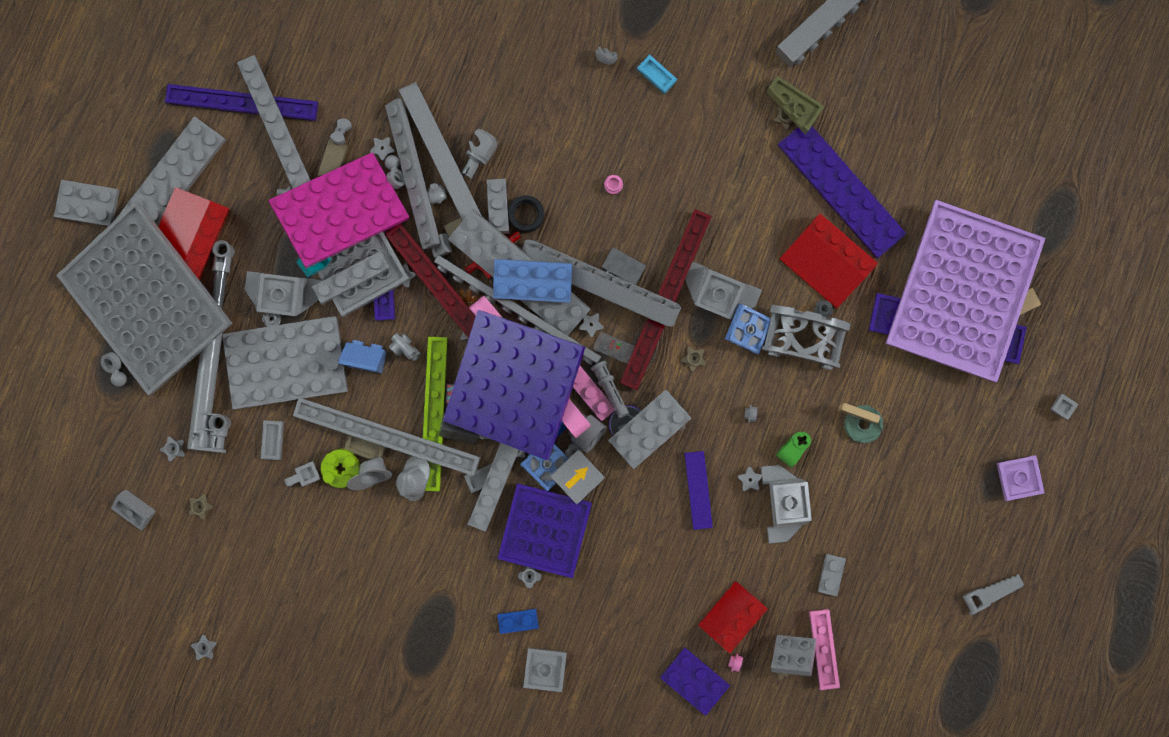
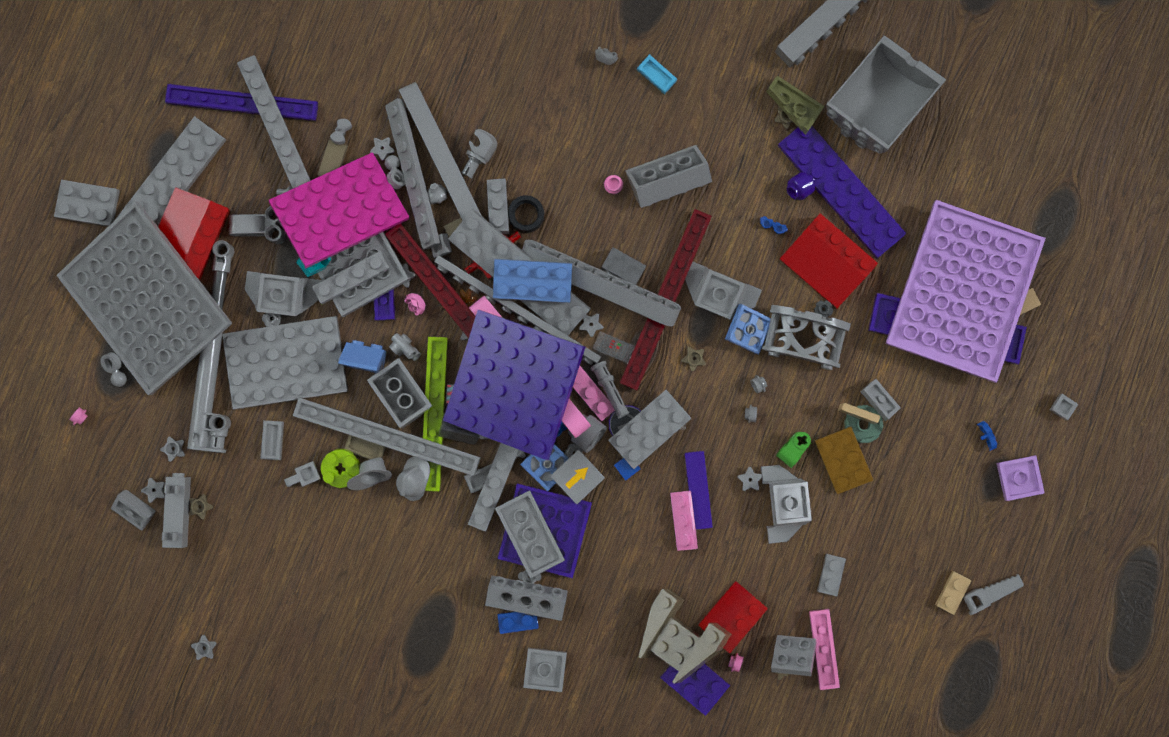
(79, 416): none -> bright pink plate
(159, 490): none -> light grey plate
(176, 511): none -> light grey brick
(256, 226): none -> light grey piece
(399, 393): none -> light grey slope
(415, 303): none -> bright pink plate
(526, 597): none -> light grey brick
(530, 534): none -> light grey plate
(625, 469): none -> blue tile
(669, 176): none -> light grey slope
(676, 641): none -> dark tan wedge
(684, 520): none -> bright pink plate
(758, 384): none -> light grey plate
(777, 227): none -> blue piece
(801, 186): none -> dark purple head
(844, 460): none -> pearl gold plate
(880, 399): none -> light grey plate
(882, 96): none -> light grey cylinder
(953, 592): none -> tan plate
(989, 436): none -> blue piece

